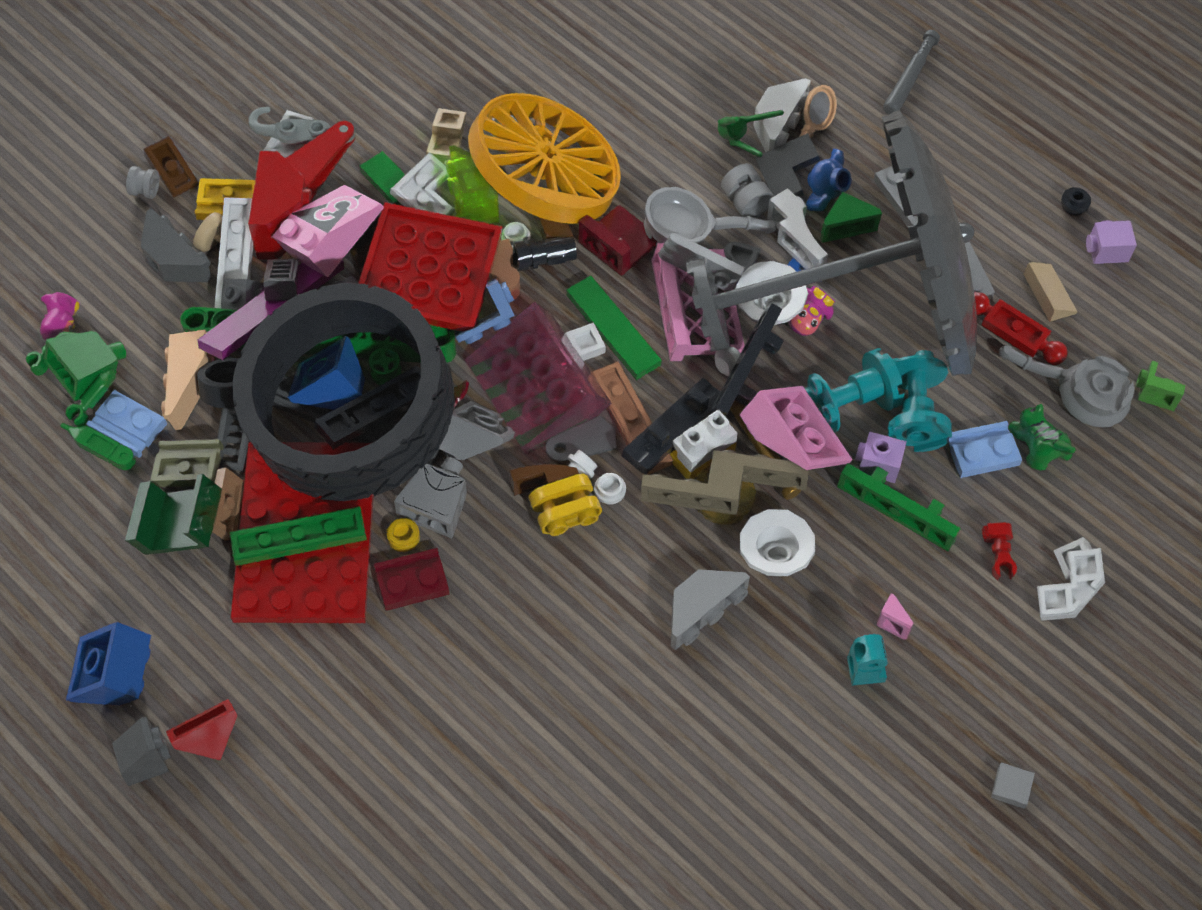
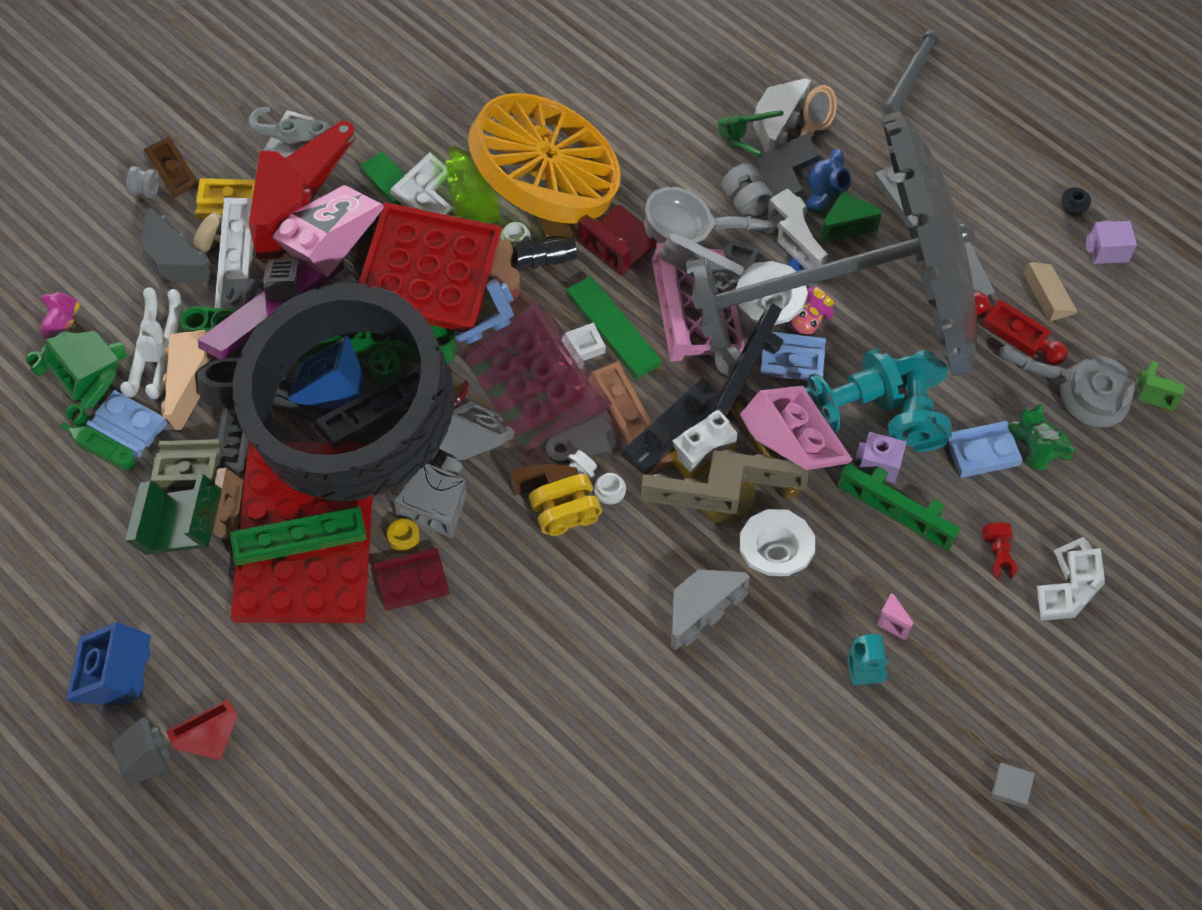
(152, 344): none -> white piece
(446, 132): tan slope -> none
(796, 358): none -> light blue plate

